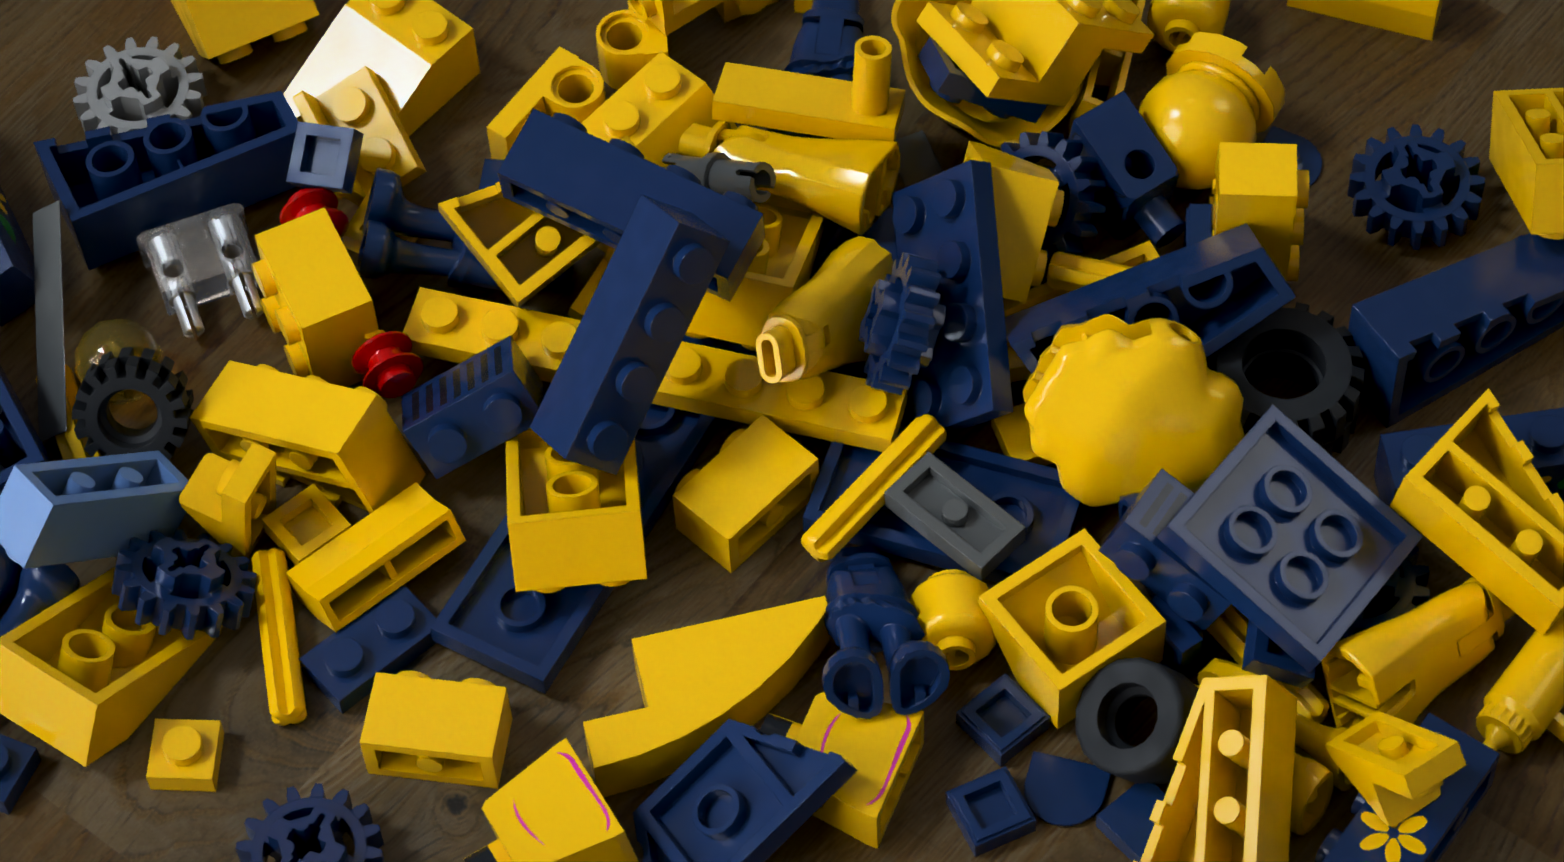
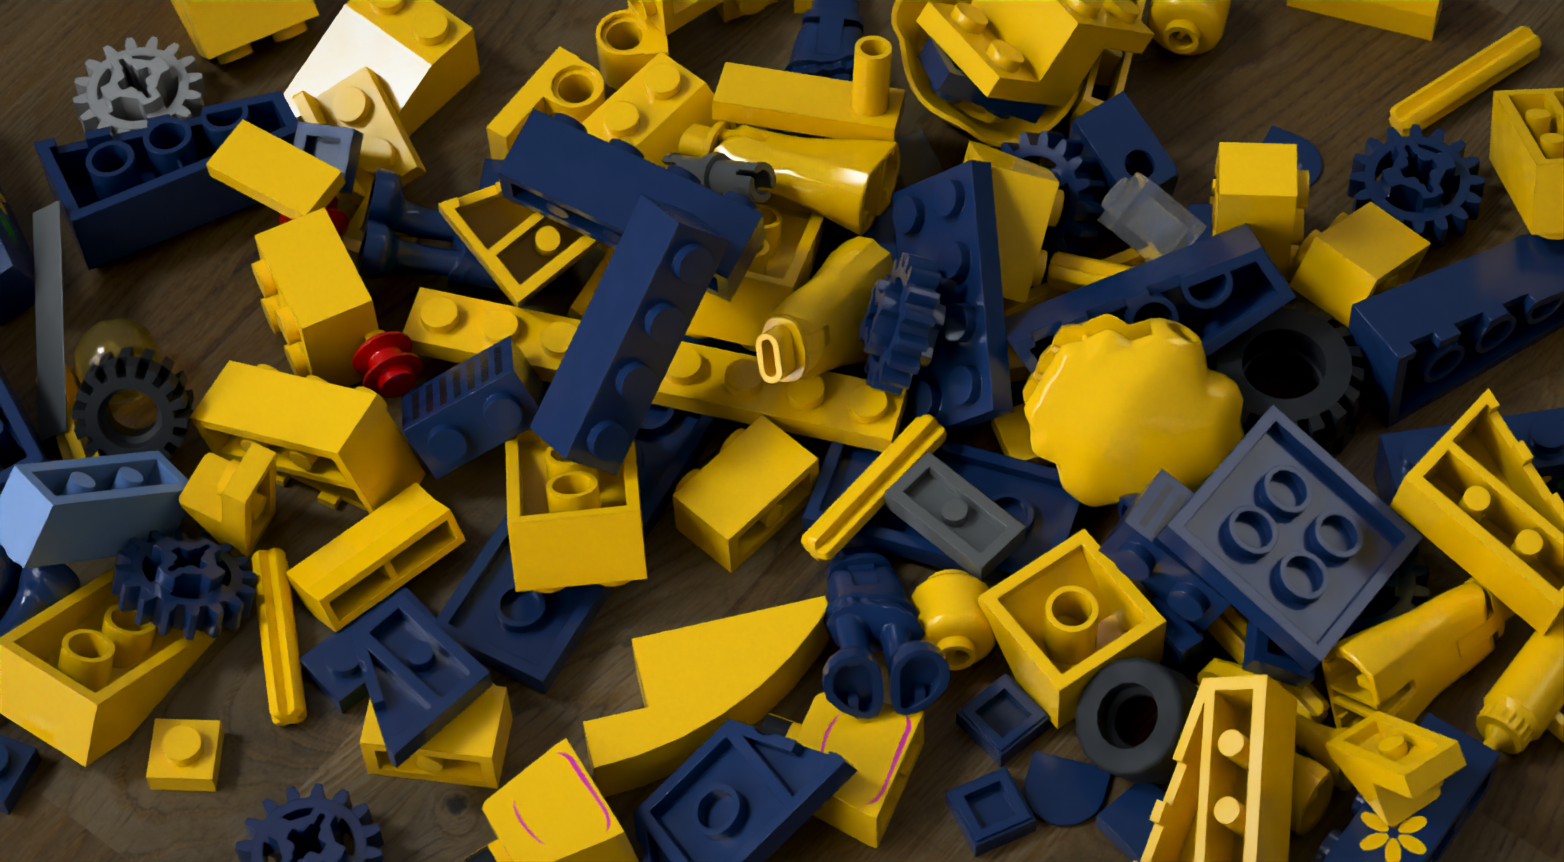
(201, 263): clear piece -> none
(274, 172): none -> yellow tile
(304, 524): yellow plate -> none
(414, 675): none -> dark blue wing
(1148, 218): none -> clear brick
(1209, 100): yellow tile -> none
(1356, 260): none -> yellow brick
(1466, 80): none -> yellow axle

